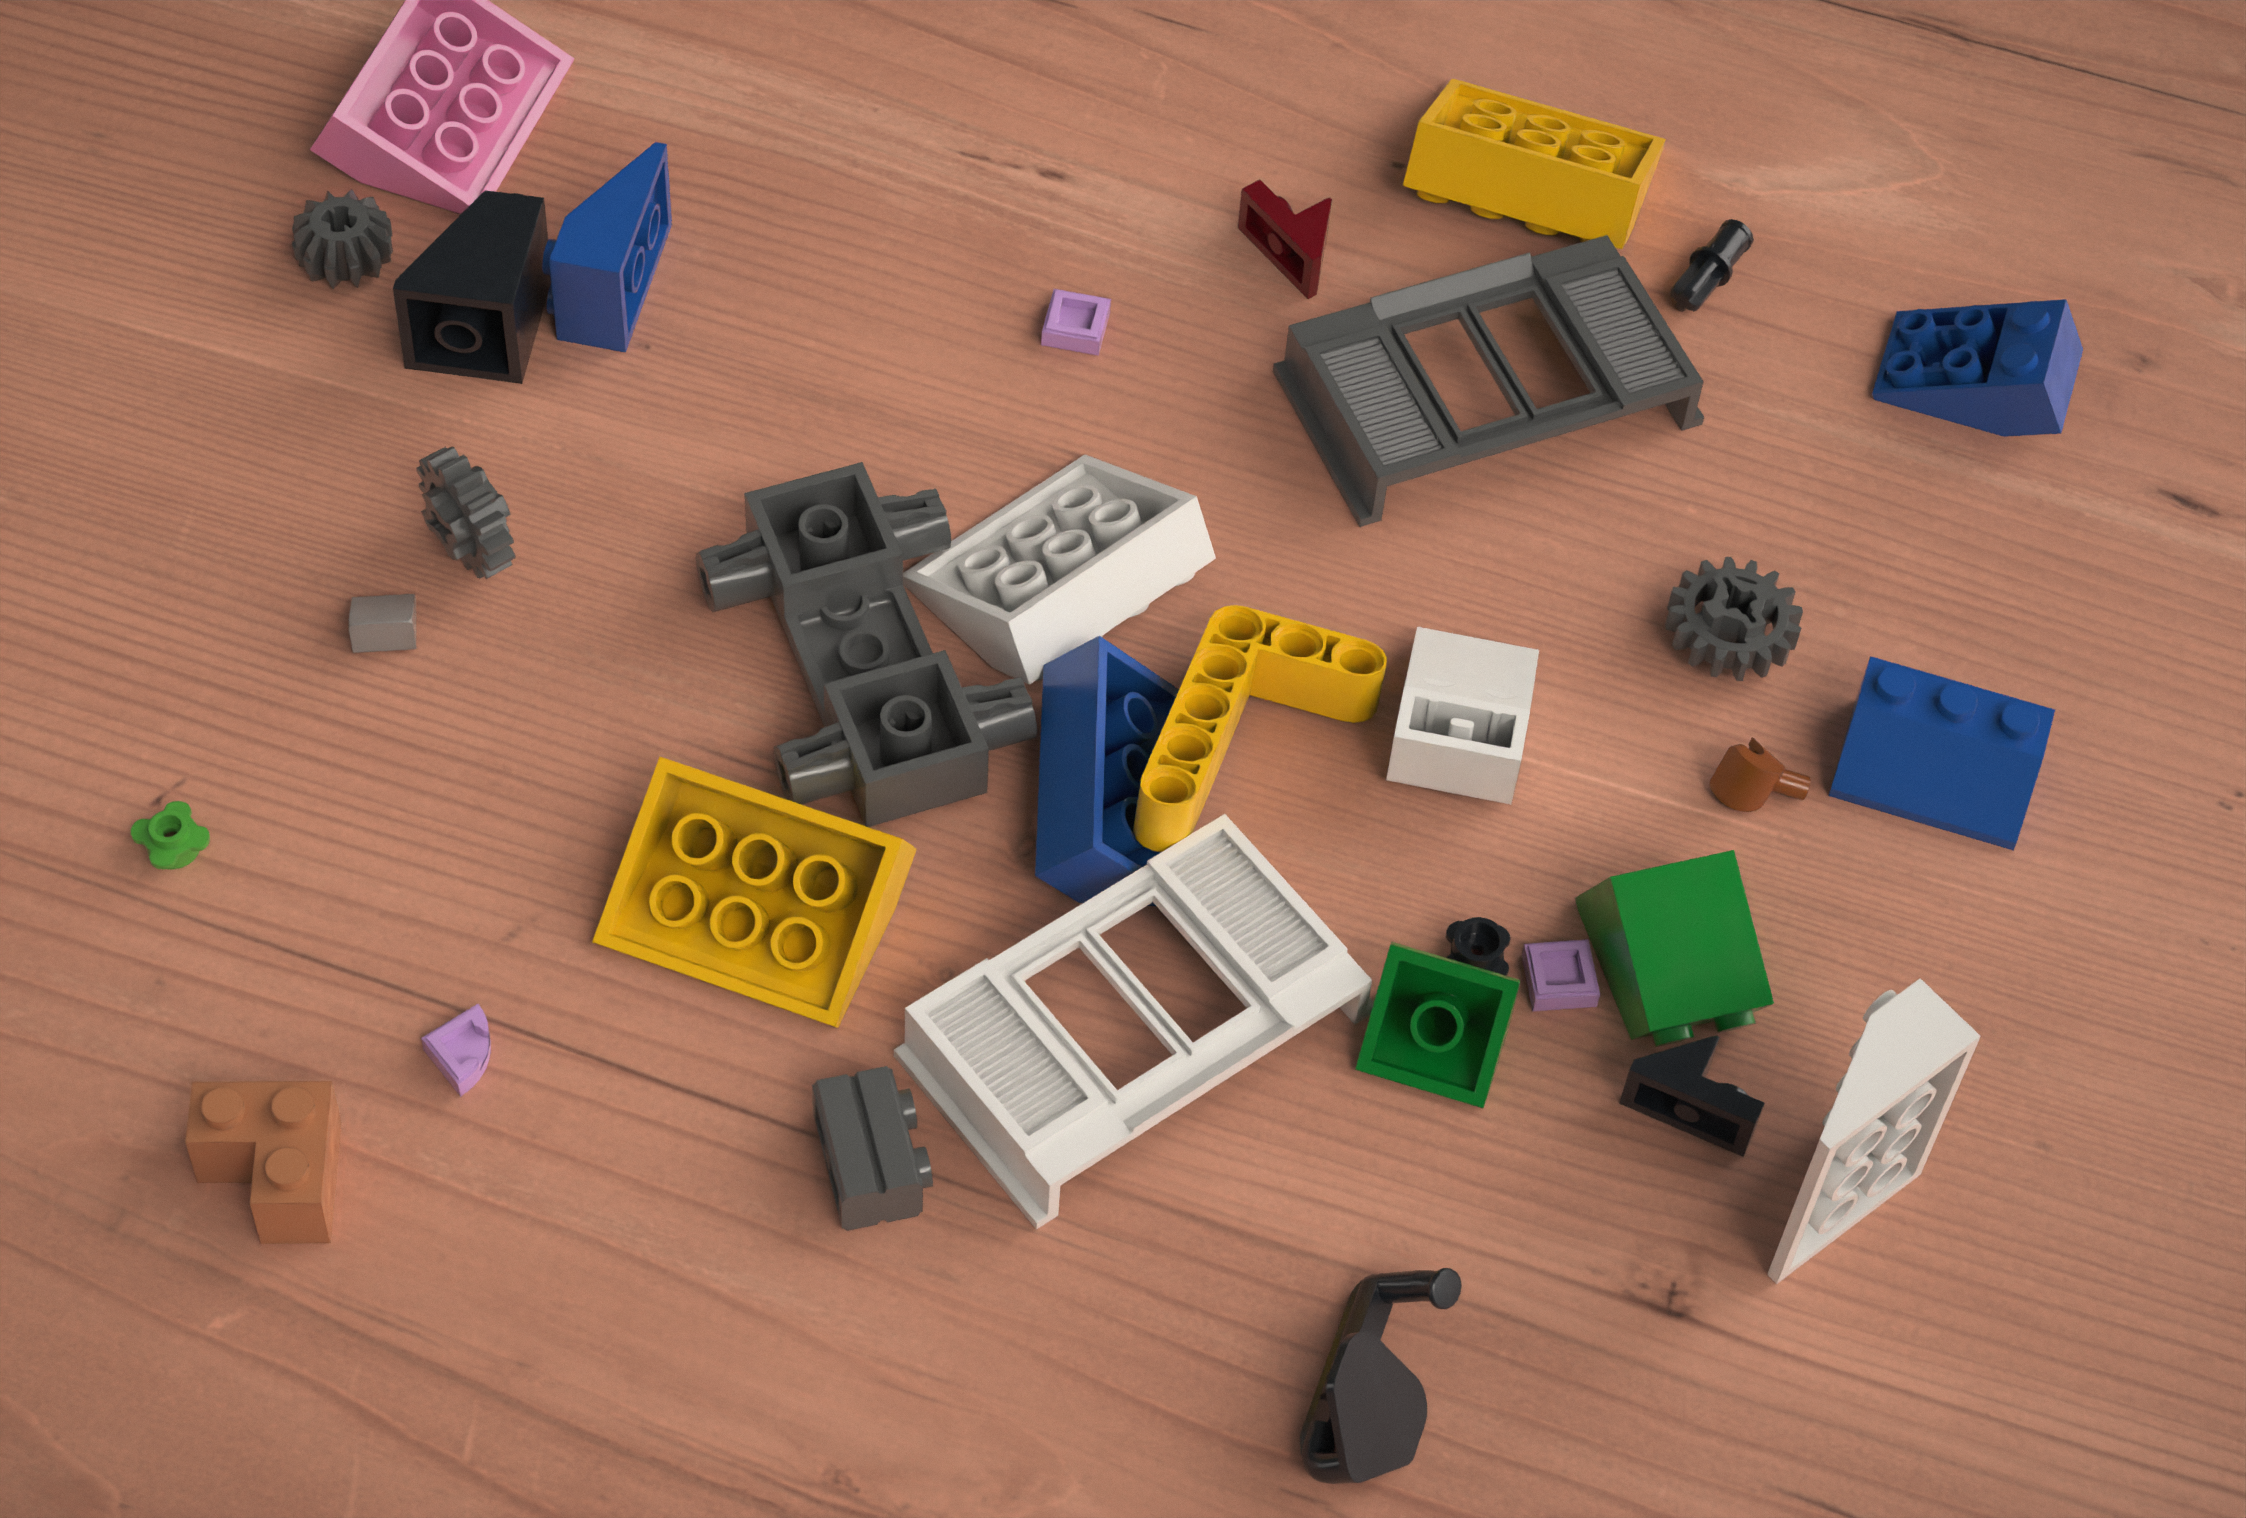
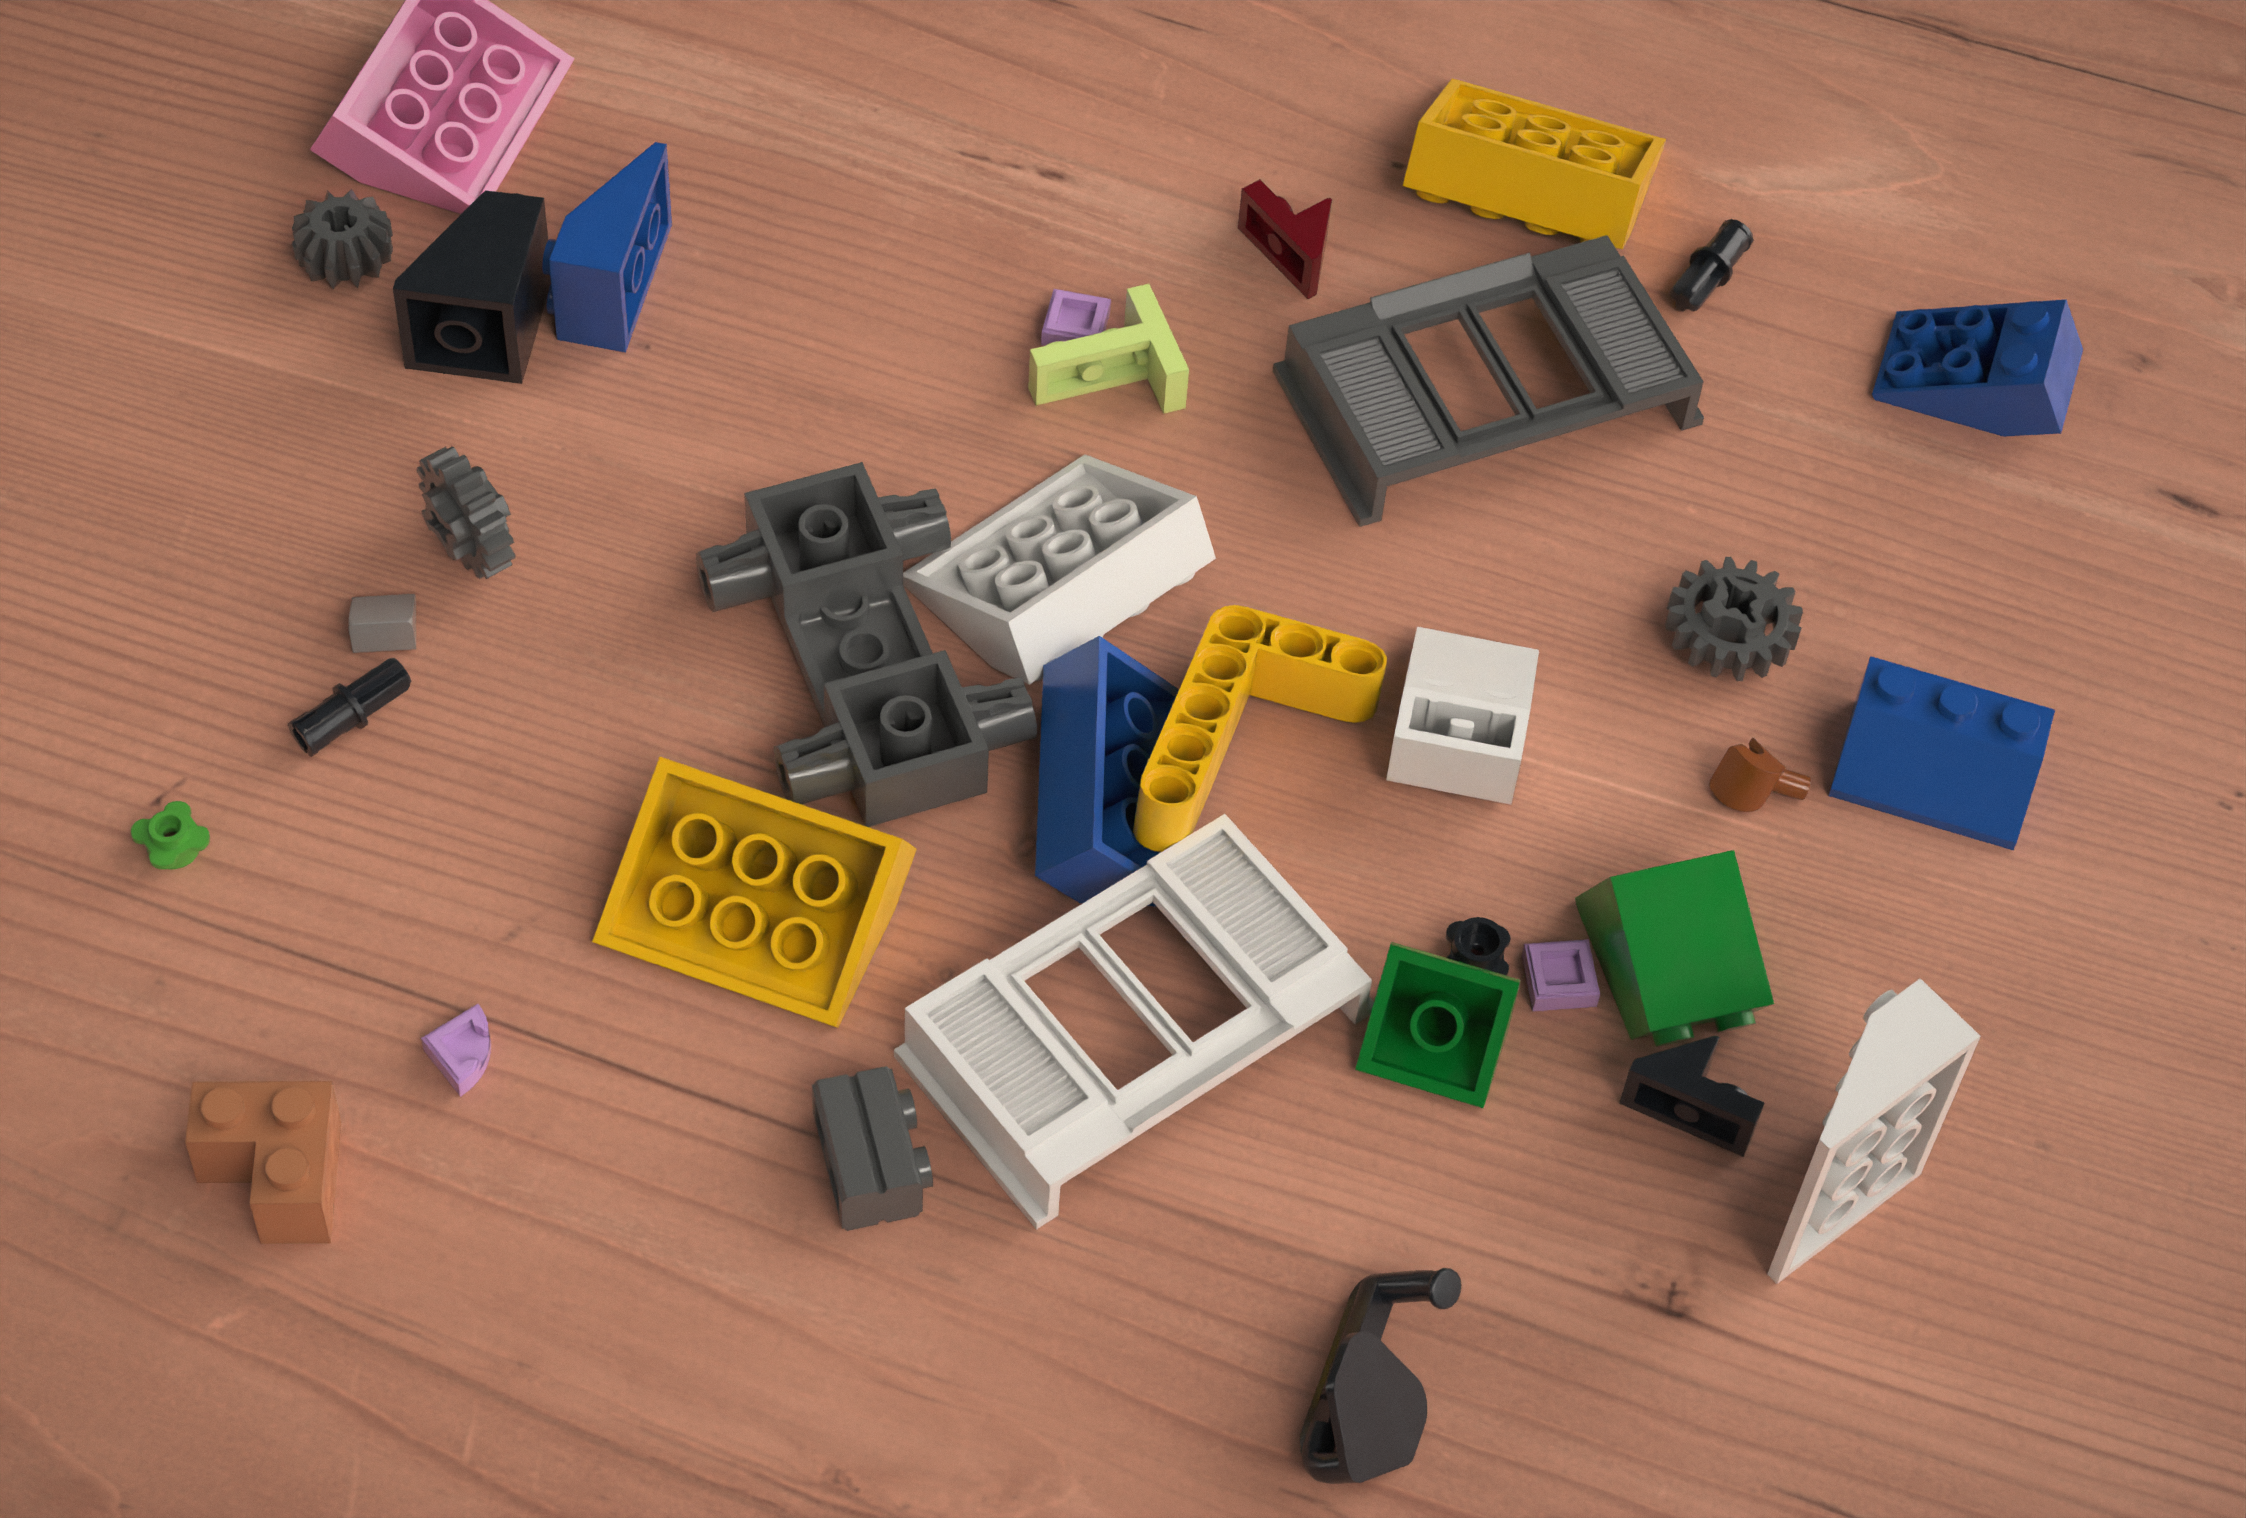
(349, 706): none -> black axle
(1115, 358): none -> yellowish green bracket

